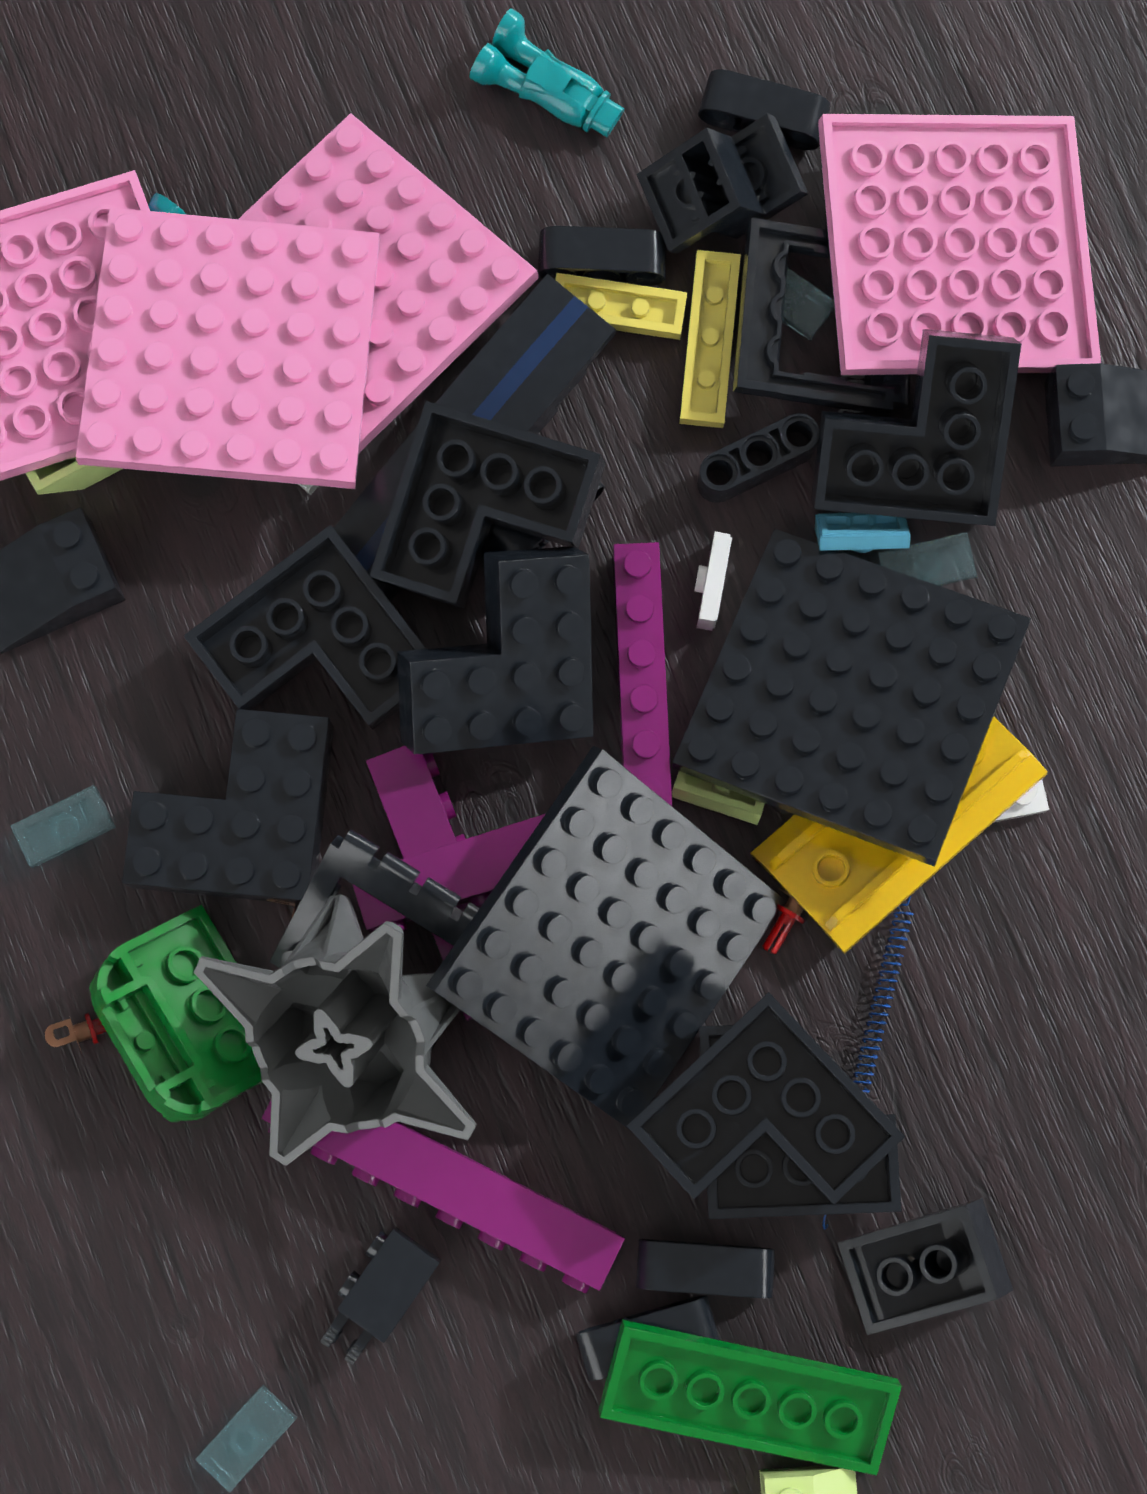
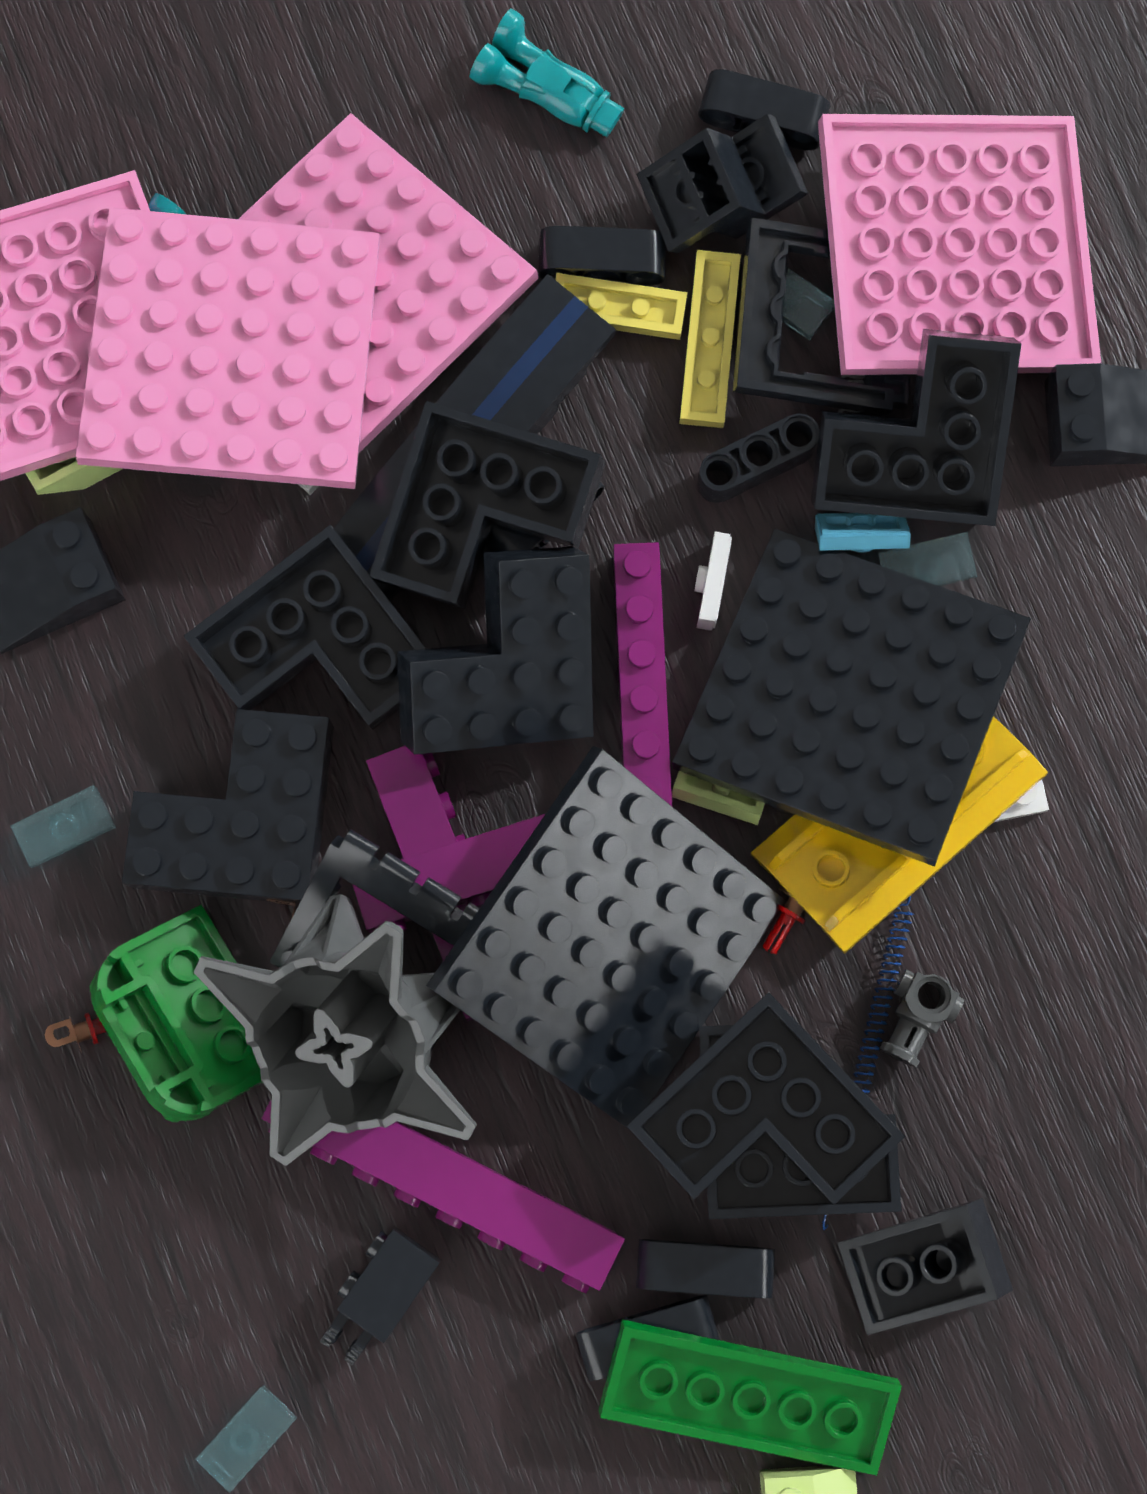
(918, 1018): none -> dark grey connector

